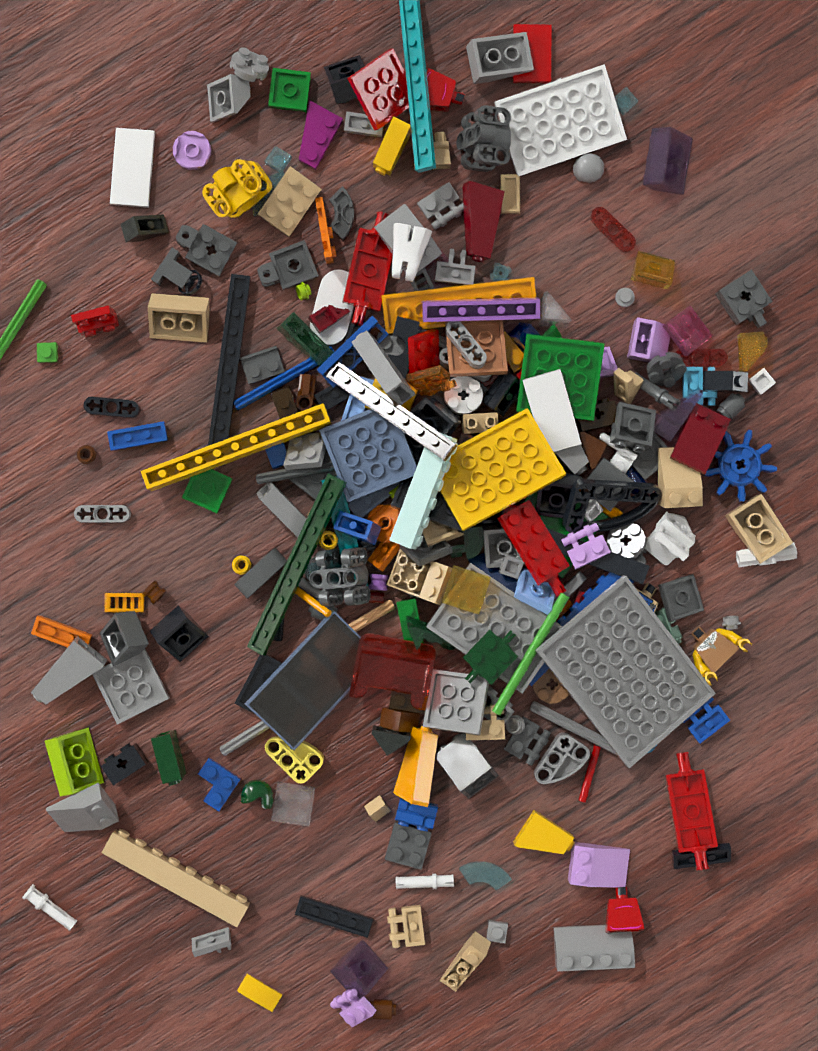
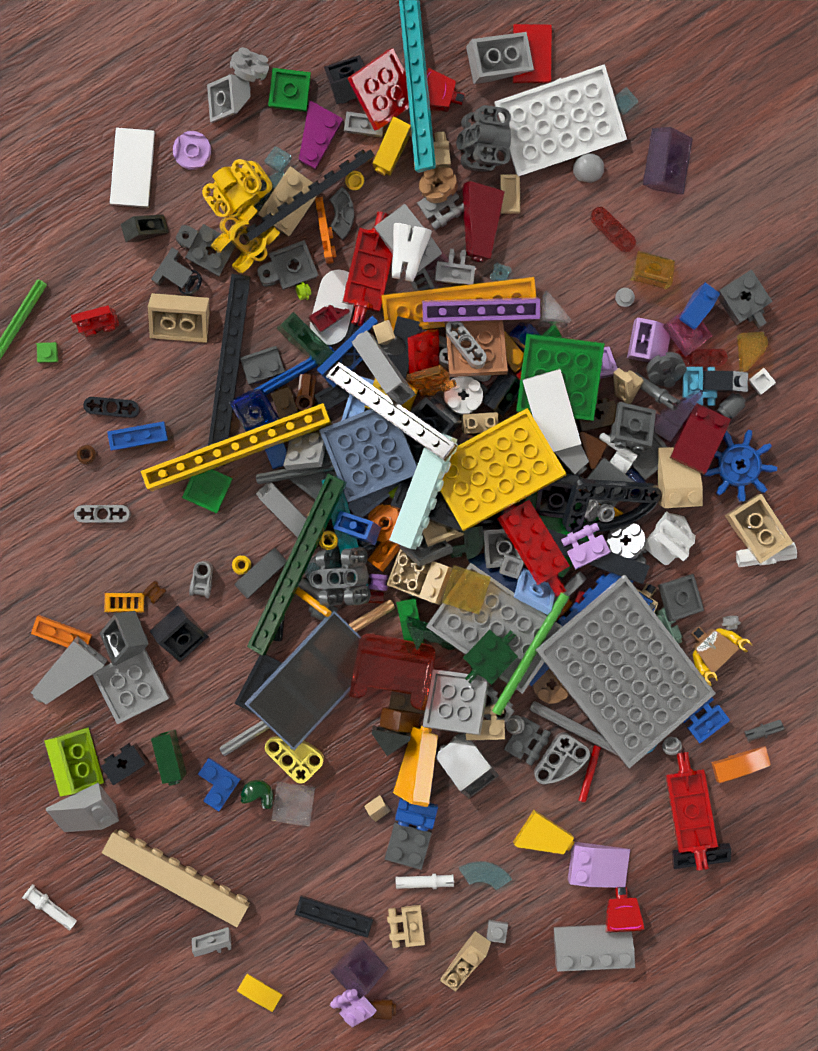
(201, 581): none -> light grey piece
(248, 253): none -> yellow piece
(254, 409): none -> clear blue slope
(302, 198): none -> black plate
(354, 180): none -> yellow plate
(384, 332): none -> tan slope
(438, 175): none -> medium nougat plate
(608, 516): none -> light grey plate
(671, 746): none -> light grey plate
(699, 305): none -> blue slope
(740, 764): none -> orange slope
(764, 730): none -> dark grey axle

